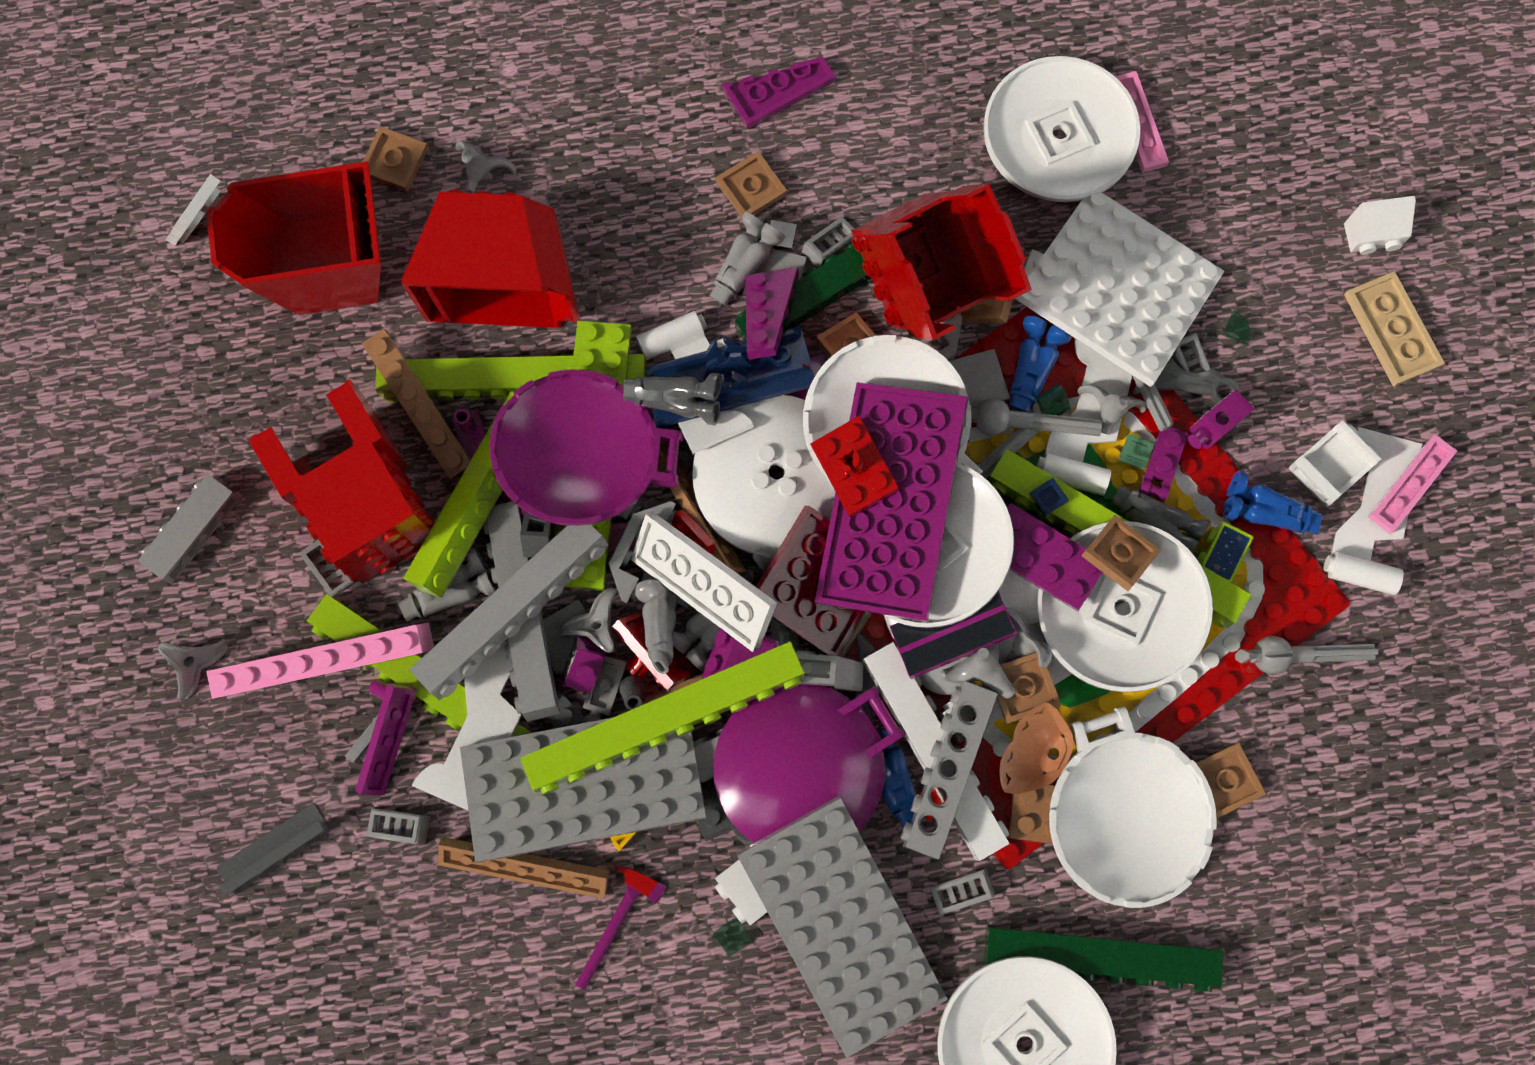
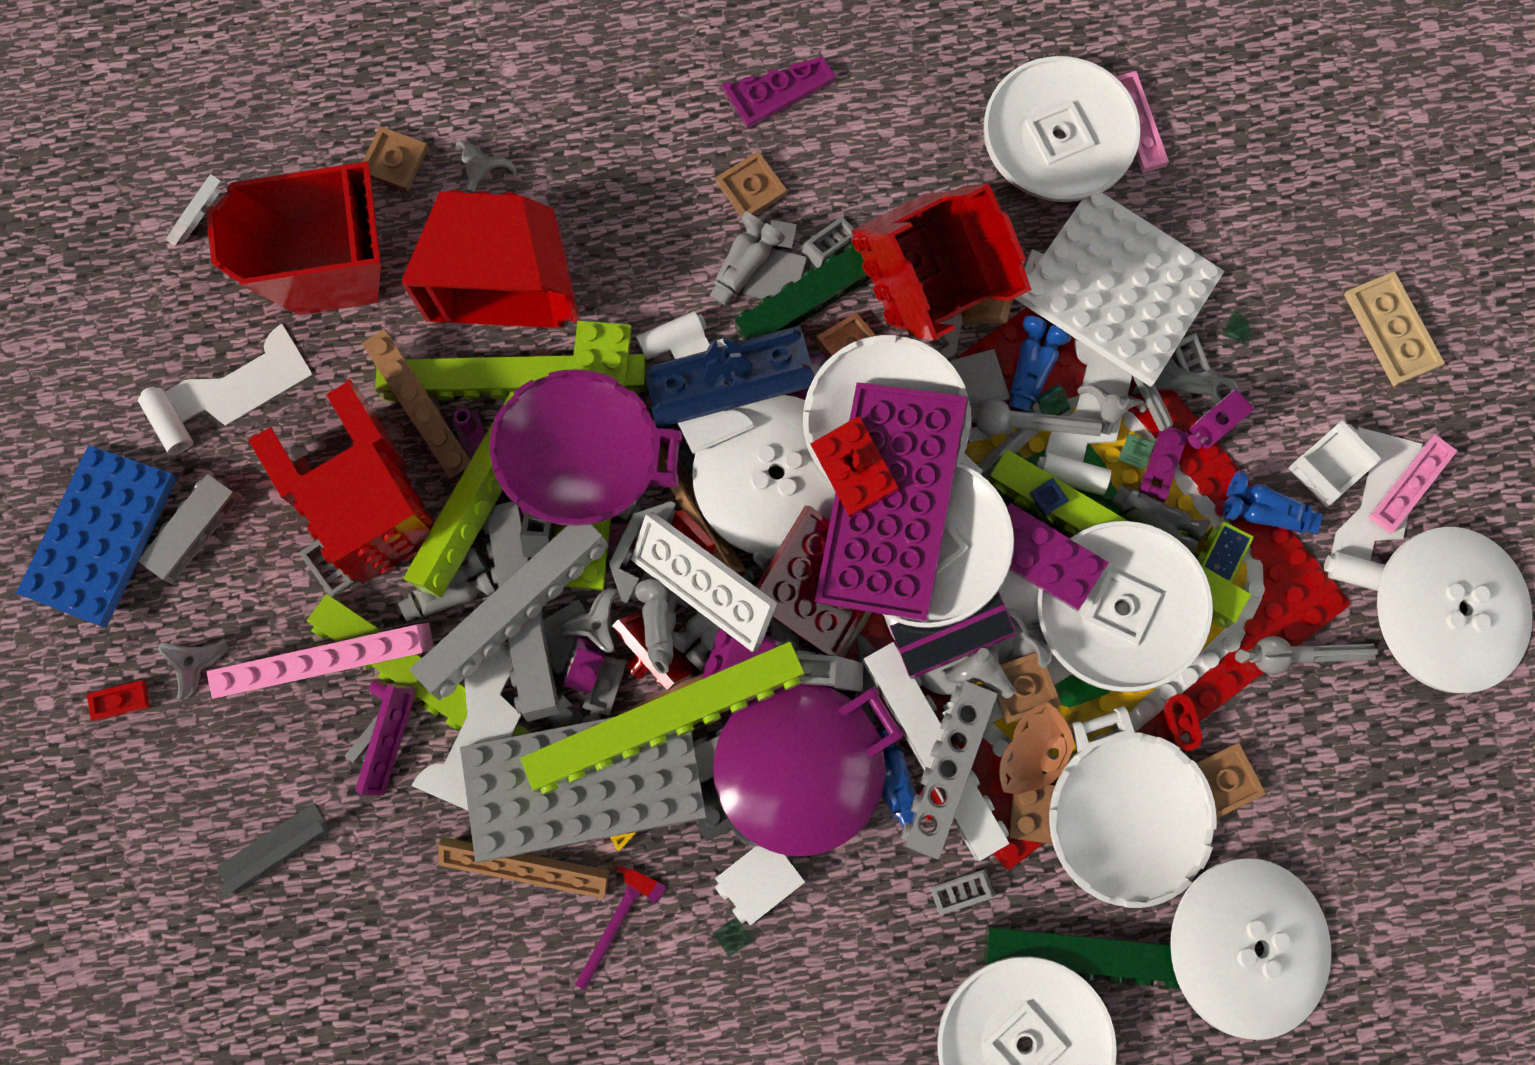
(97, 536): none -> blue plate
(118, 701): none -> red plate
(225, 397): none -> white door
(416, 827): light grey slope -> none
(632, 691): dark grey cone -> none
(677, 395): dark grey piece -> none
(766, 309): magenta wing -> none
(842, 926): light grey plate -> none
(1121, 553): medium nougat plate -> none
(1185, 722): none -> red plate
(1216, 942): none -> white dish
(1380, 225): white slope -> none
(1423, 618): none -> white dish

